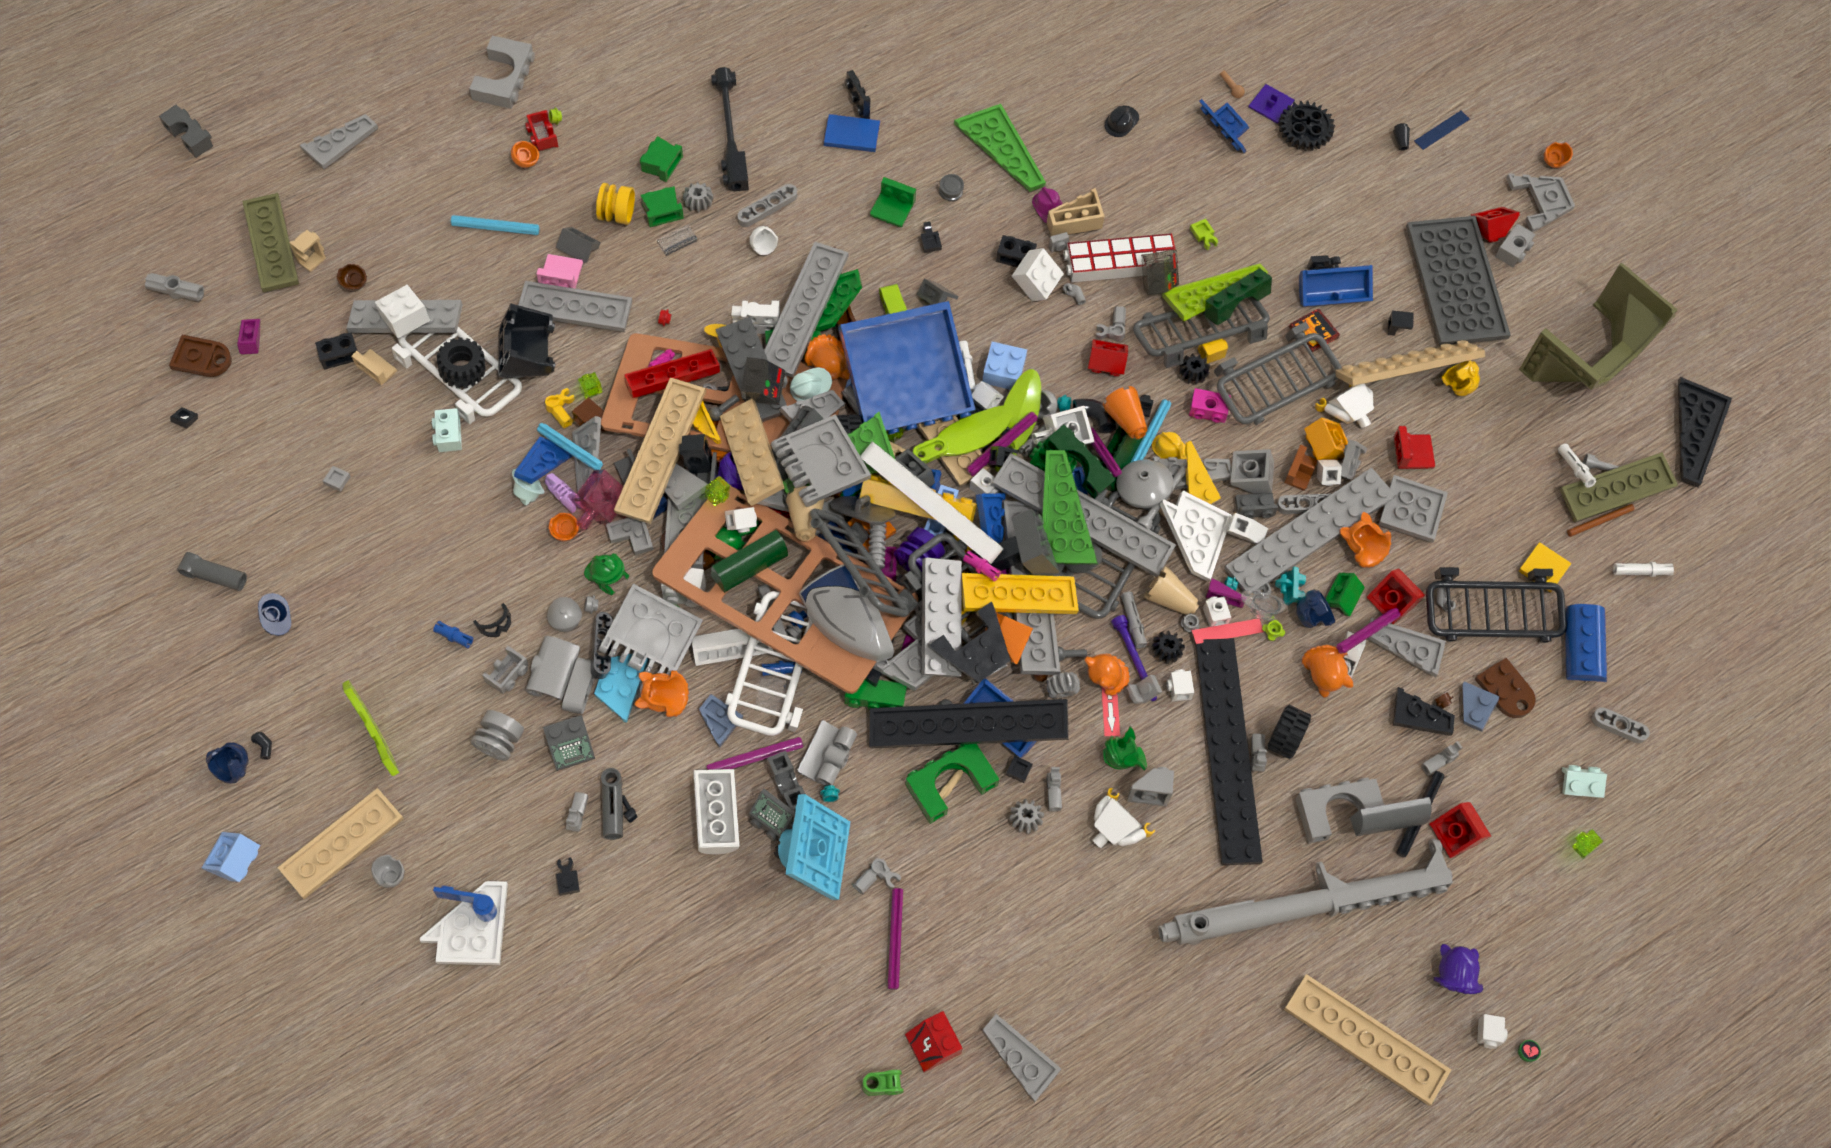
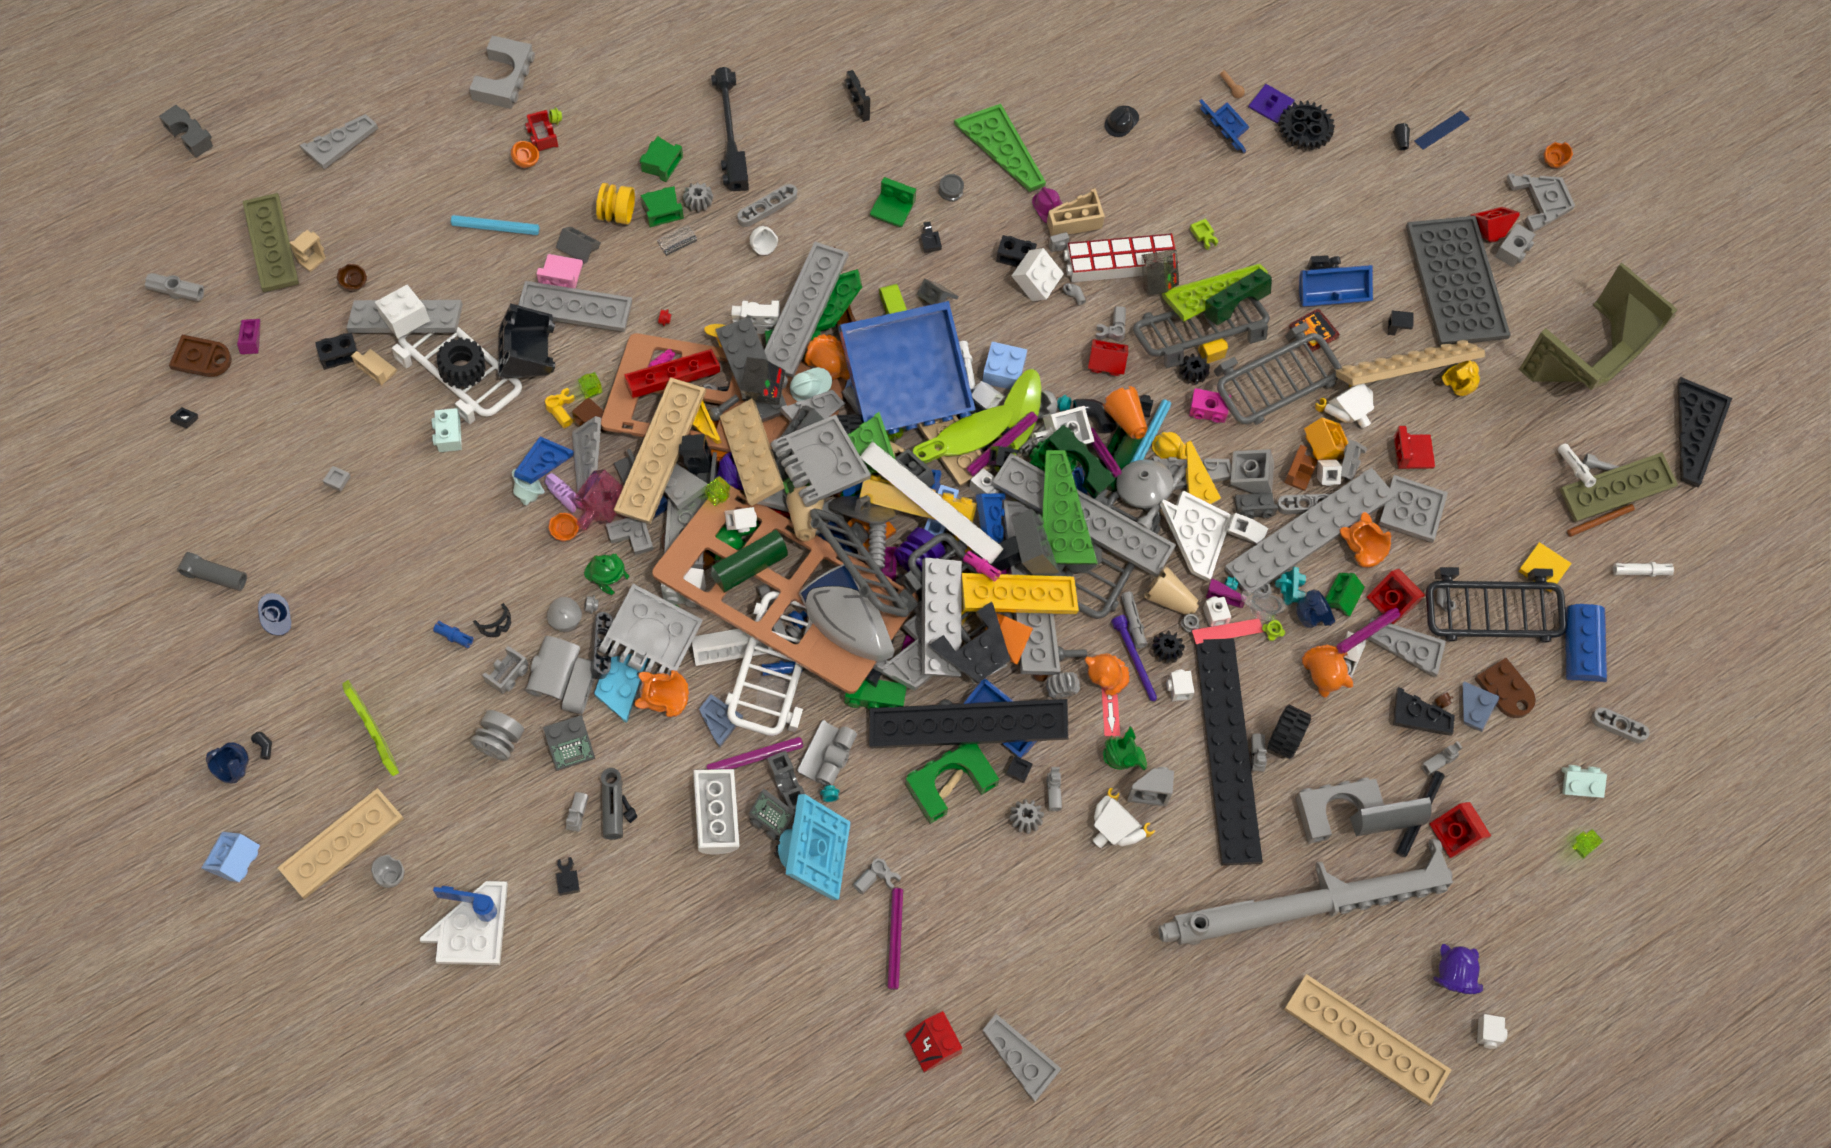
(570, 447): medium azure axle -> none
(852, 133): blue tile -> none
(884, 1083): bright green piece -> none
(1144, 690): light grey bracket -> none
(1529, 1051): tile -> none

